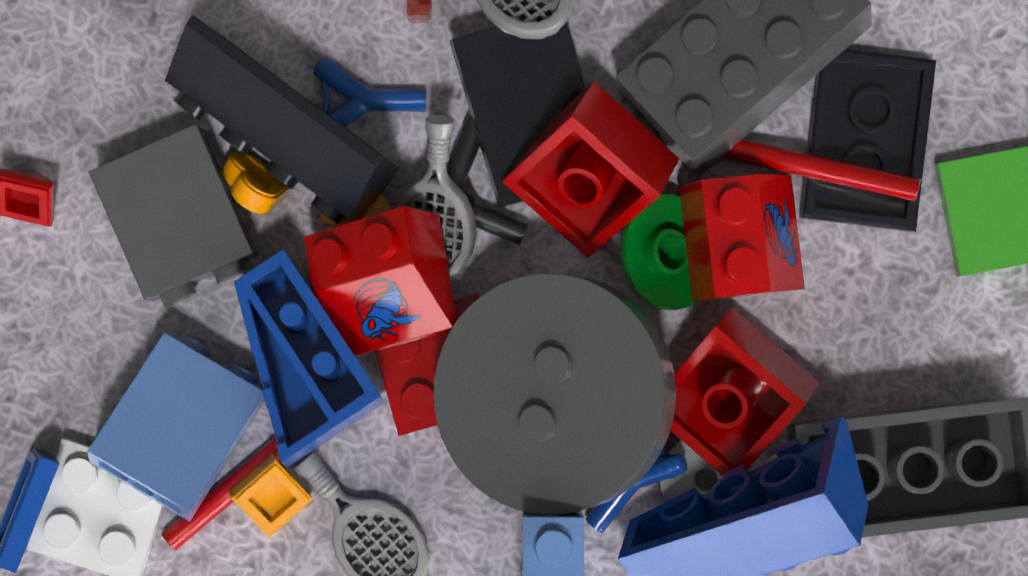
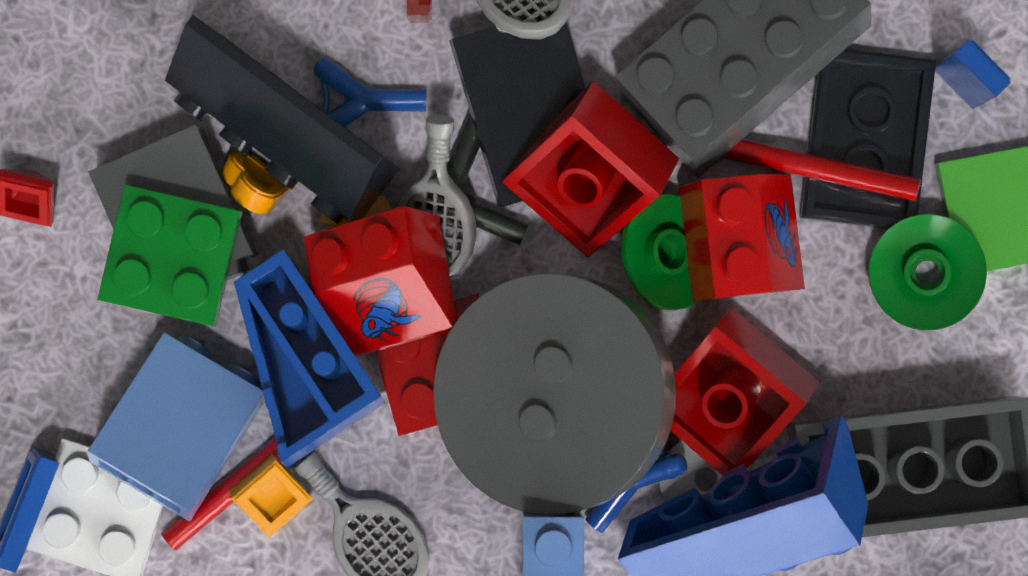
(169, 255): none -> green plate
(959, 265): none -> green dish
(972, 74): none -> blue tile

